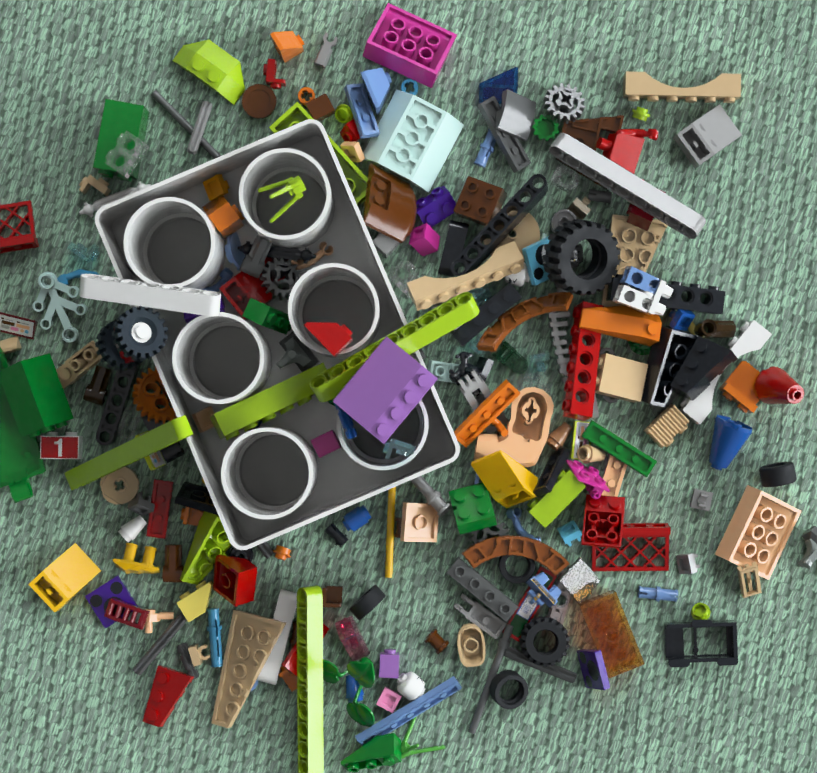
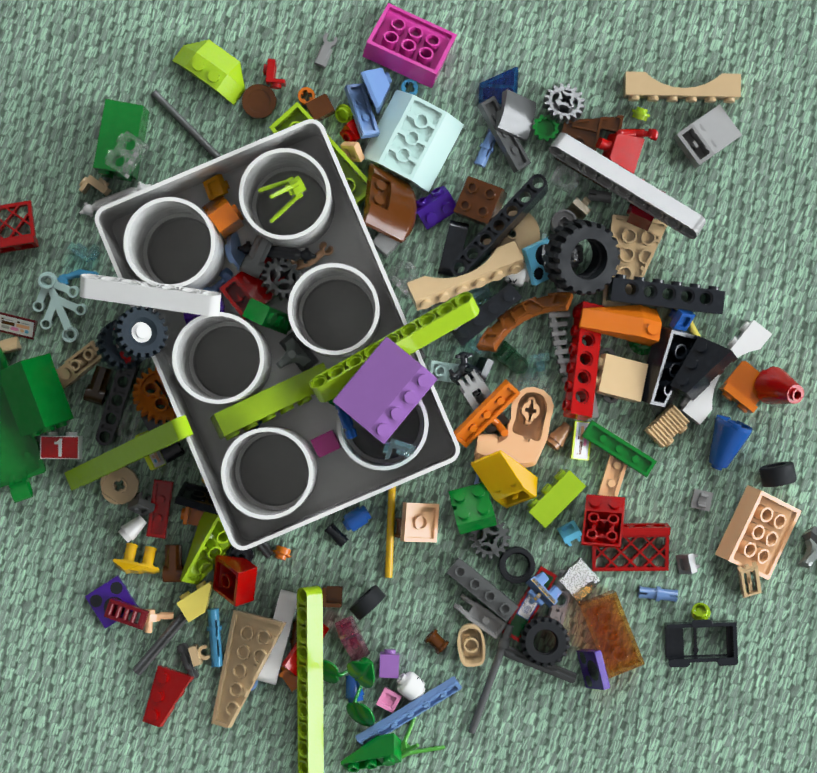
(64, 577): yellow slope -> none
(199, 127): light grey axle -> none
(202, 419): light nougat plate -> none
(287, 44): orange slope -> none
(331, 335): red slope -> none
(424, 240): dark pink panel -> none
(432, 497): light grey pin -> none
(514, 514): medium blue piece -> none
(516, 546): dark orange tile -> none
(518, 698): black tyre -> none
(551, 472): black tile -> none
(589, 477): dark pink hinge -> none
(590, 454): tan cone -> none
(649, 293): white hips -> none
(716, 329): dark brown piece -> none

